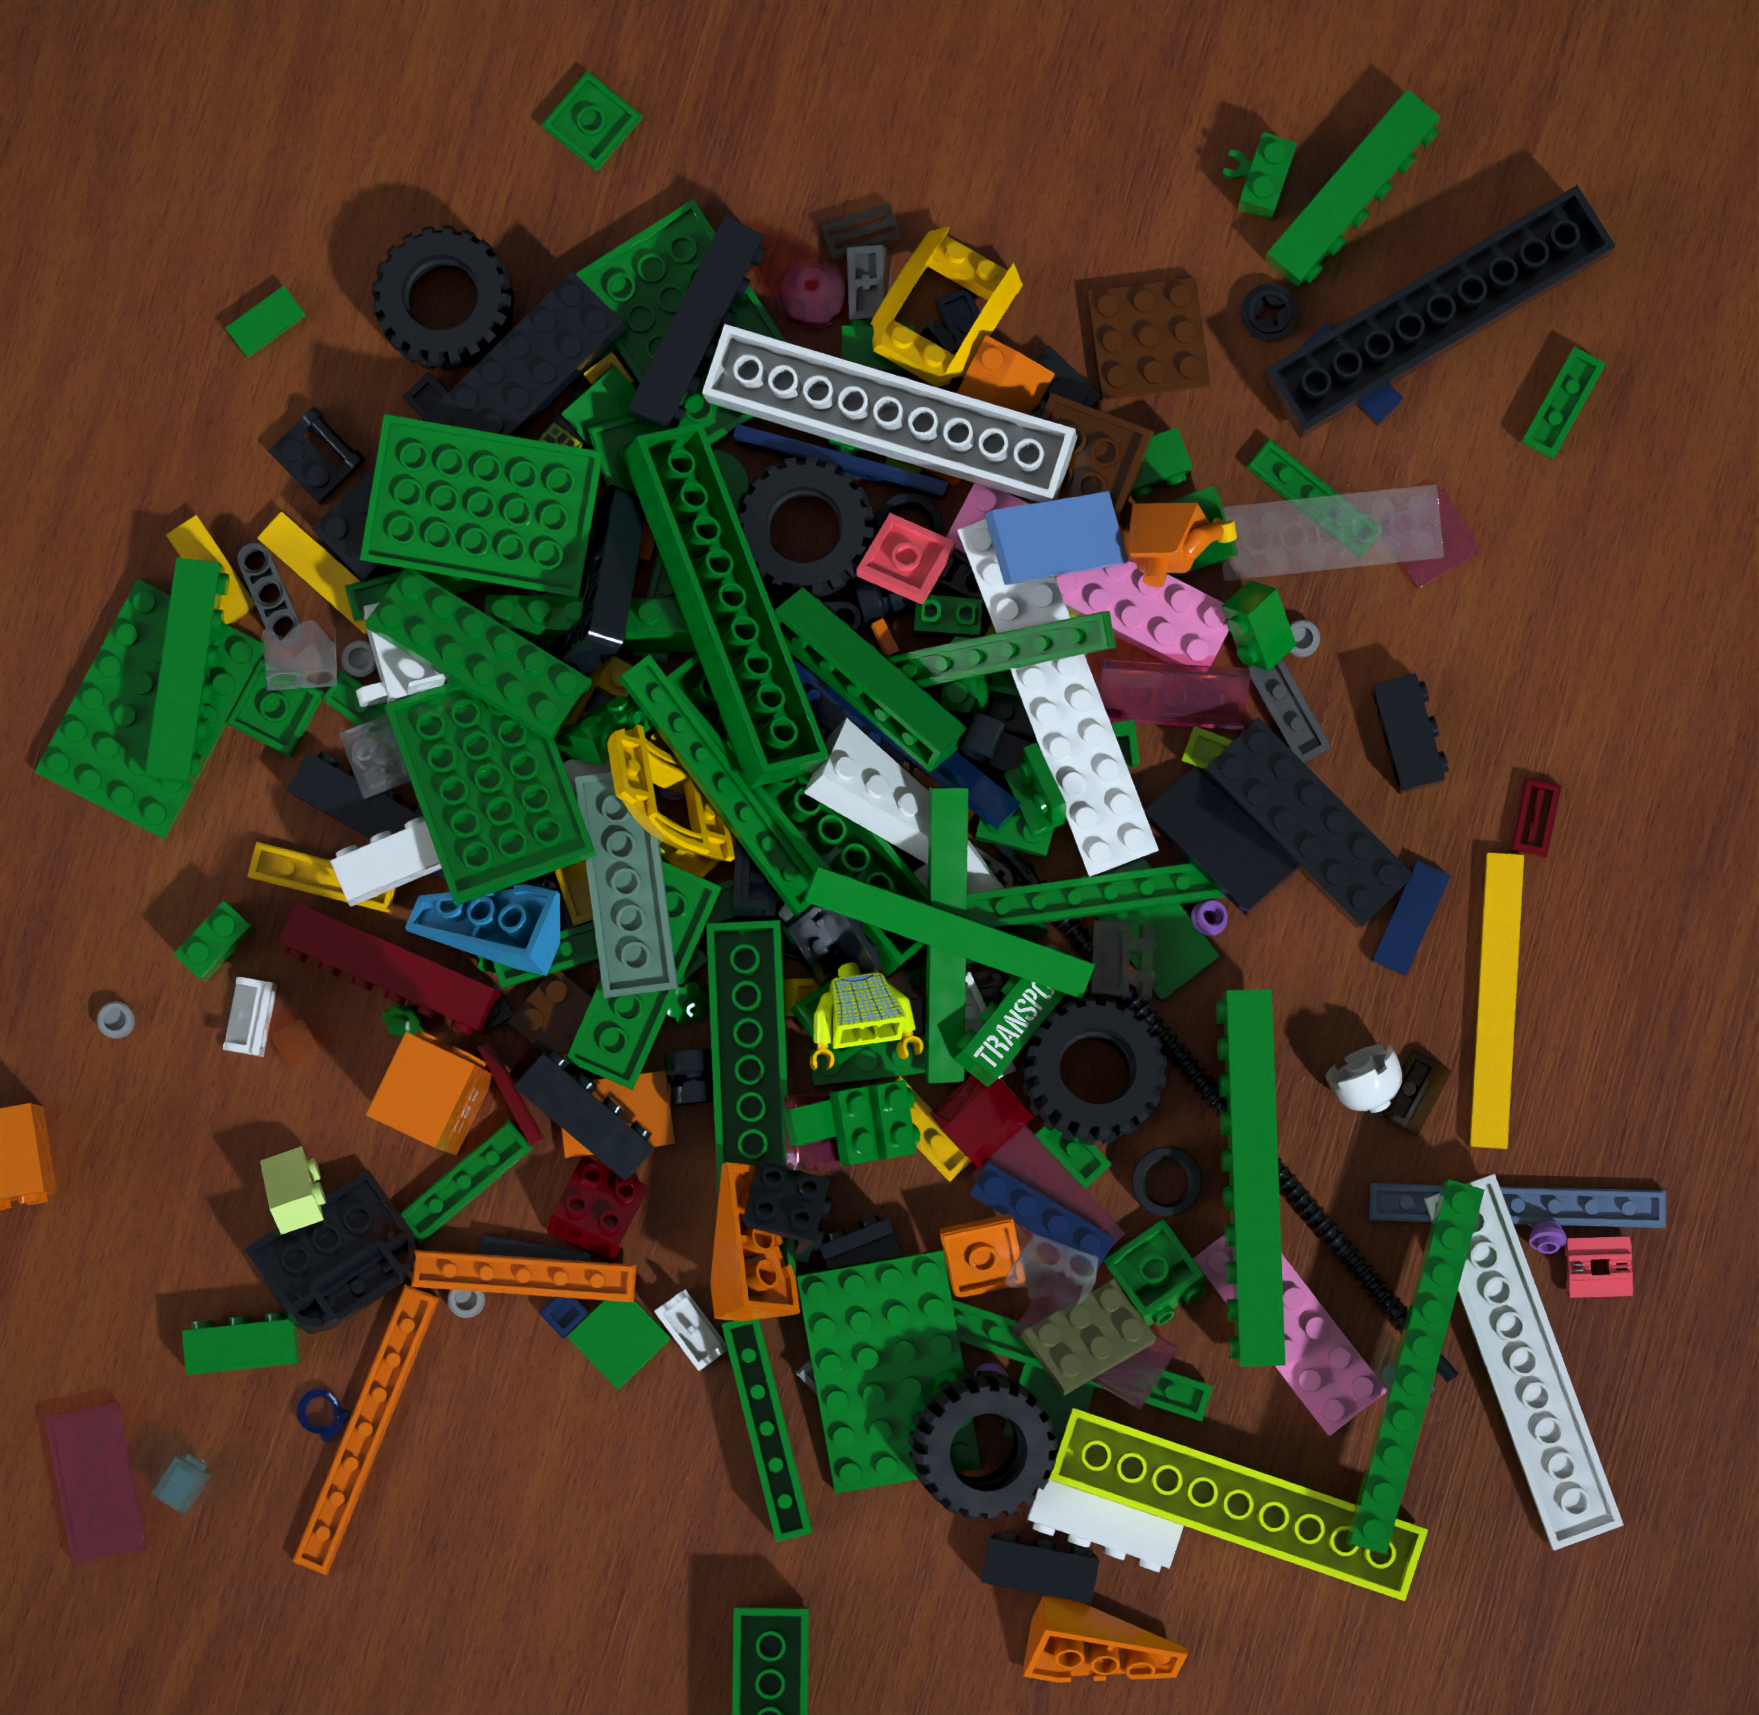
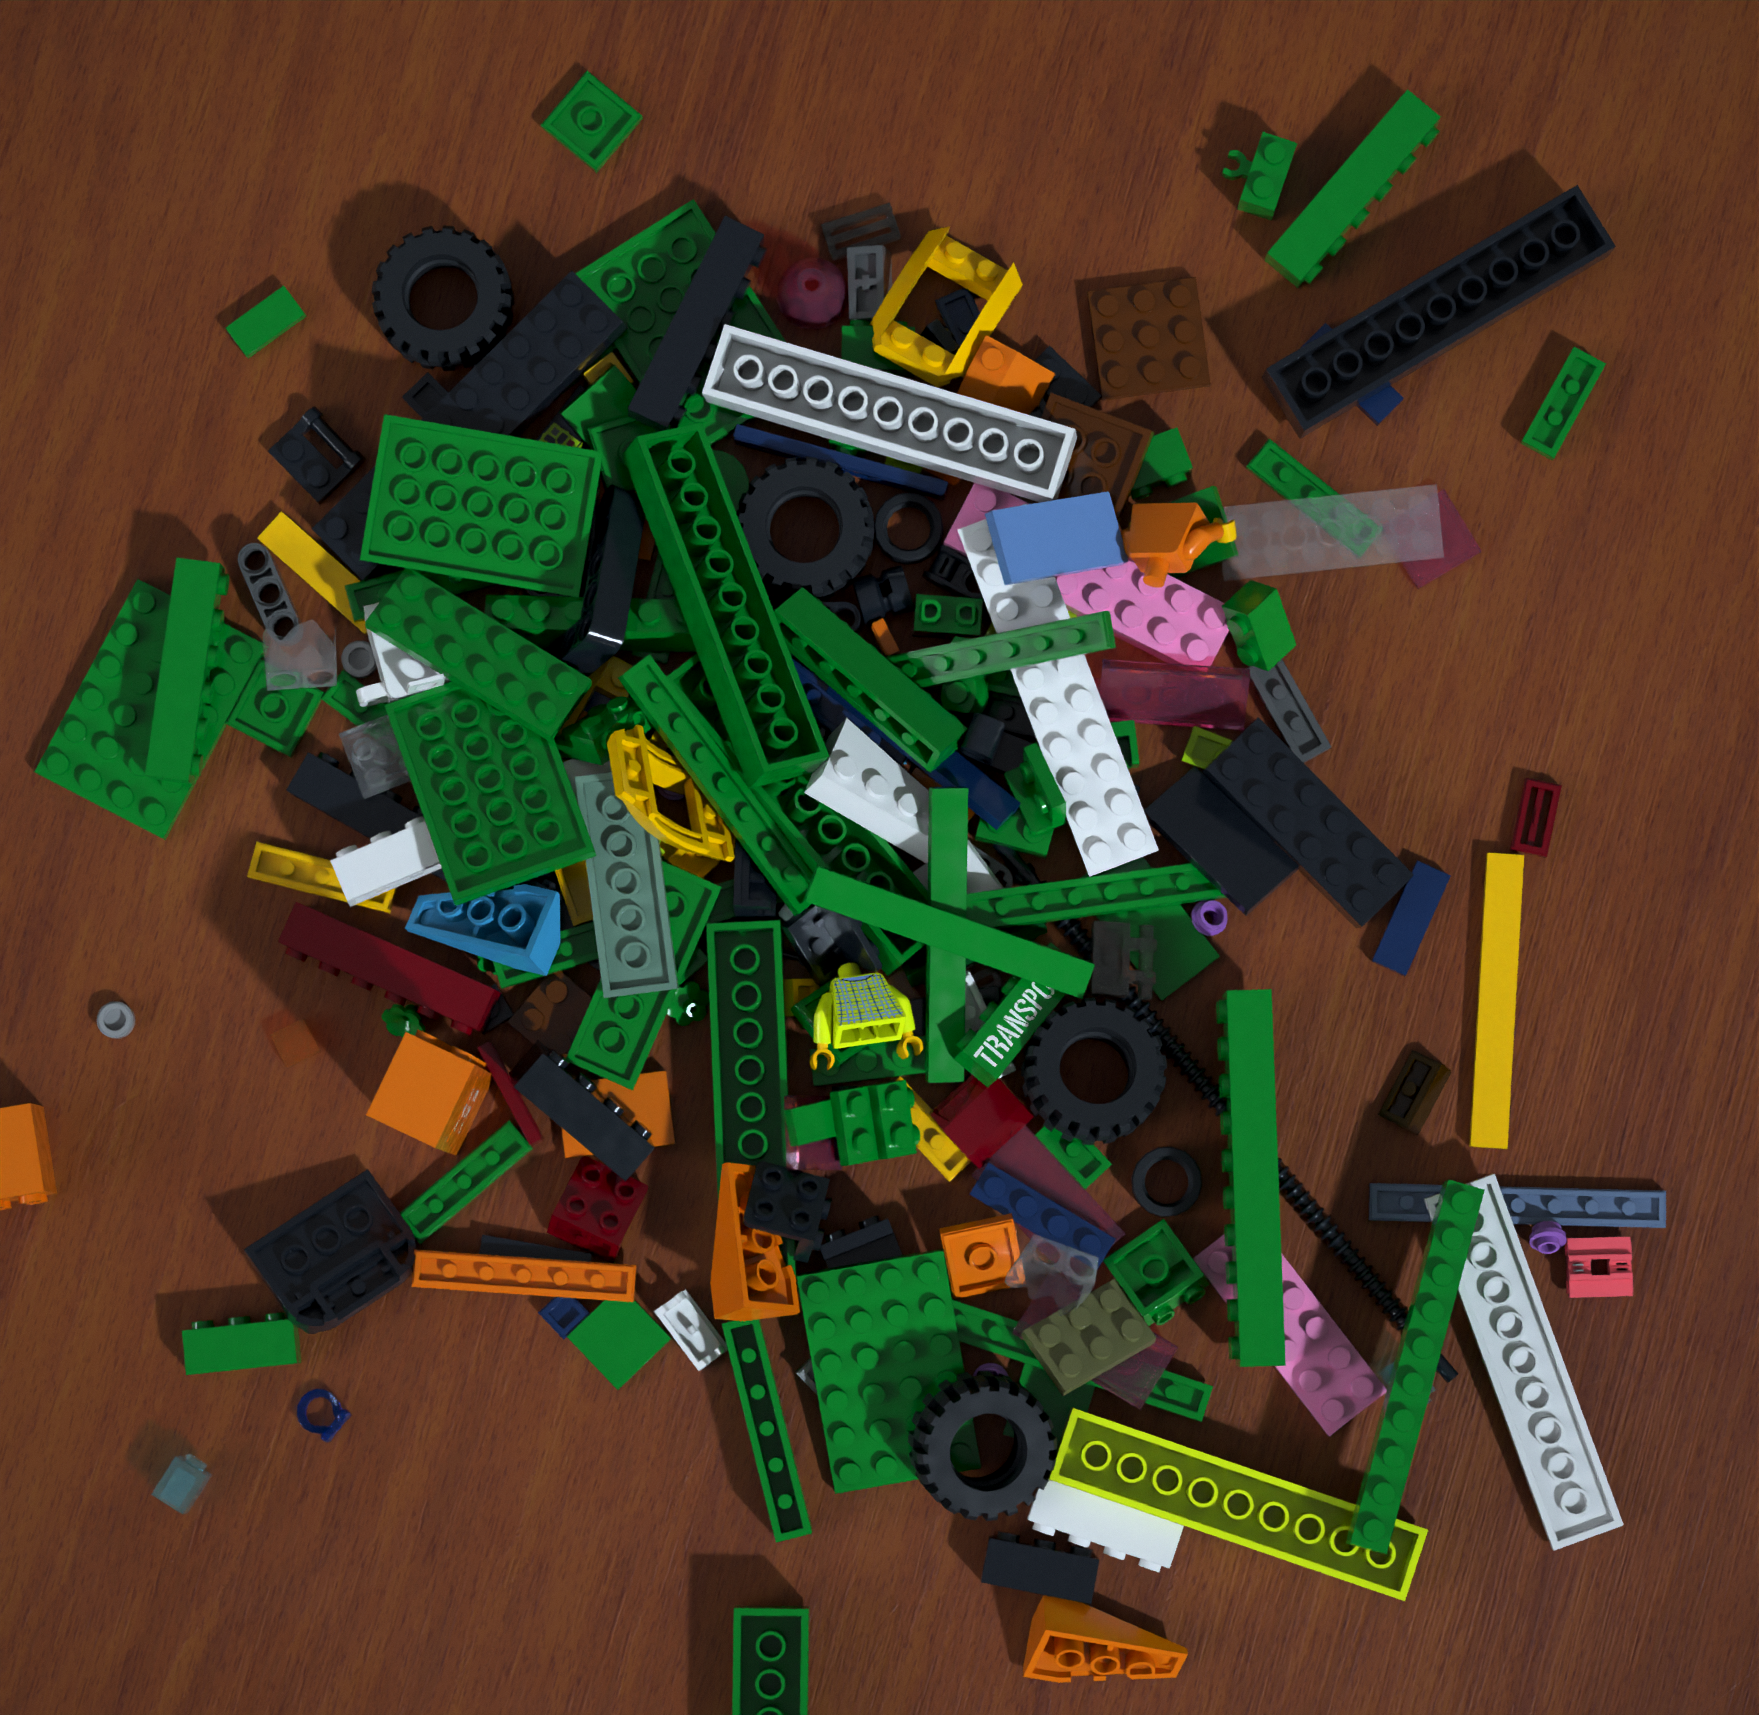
(95, 1483): clear pink tile -> none
(196, 543): yellow tile -> none
(214, 941): green brick -> none
(250, 1016): white hinge -> none
(293, 1189): yellowish green brick -> none
(365, 1430): orange tile -> none
(466, 1303): light grey tile -> none
(689, 1077): black wheel -> none
(906, 558): coral plate -> none
(1274, 296): black gear -> none
(1306, 638): light grey tile -> none
(1367, 1079): white cylinder -> none
(1409, 733): black brick -> none

